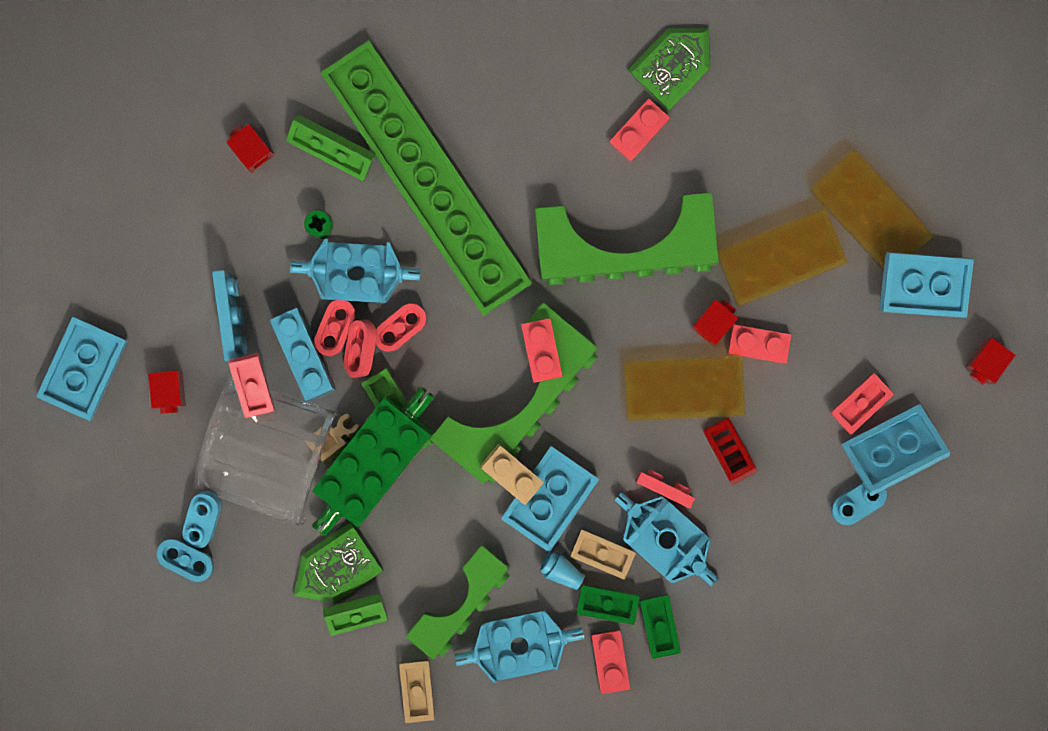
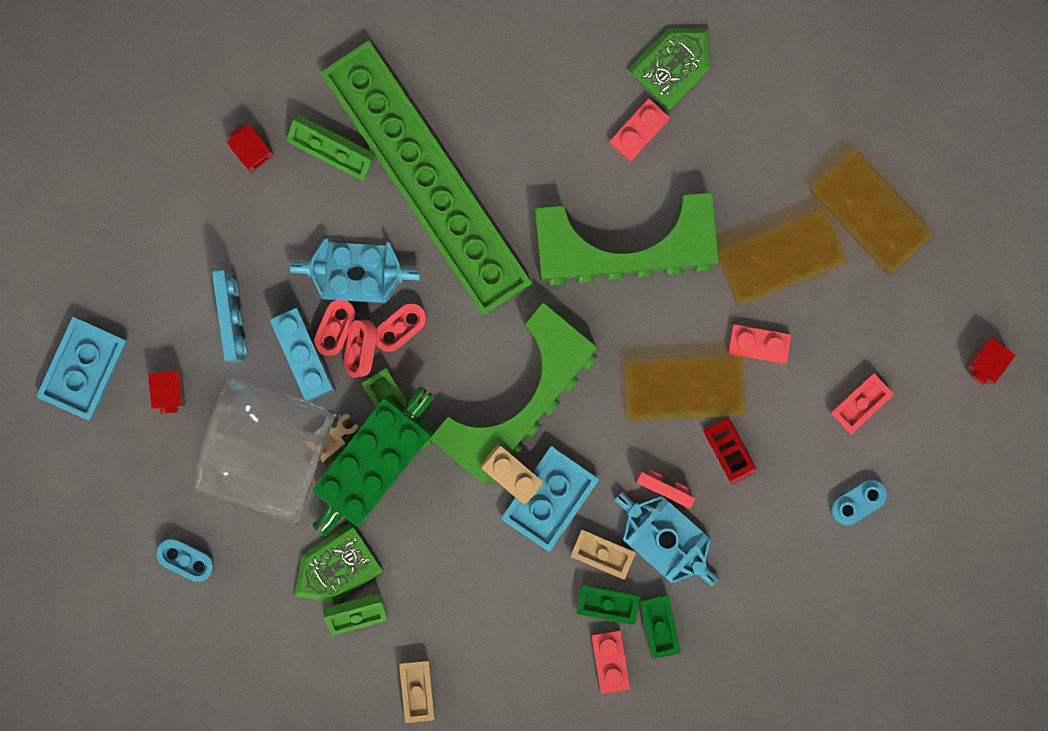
(200, 521): medium azure plate -> none
(251, 385): coral plate -> none
(310, 222): green bush -> none
(434, 631): bright green arch -> none
(498, 659): medium azure plate -> none
(541, 350): coral plate -> none
(560, 570): medium azure cone -> none
(715, 321): red brick -> none
(895, 450): medium azure plate -> none
(926, 284): medium azure plate -> none

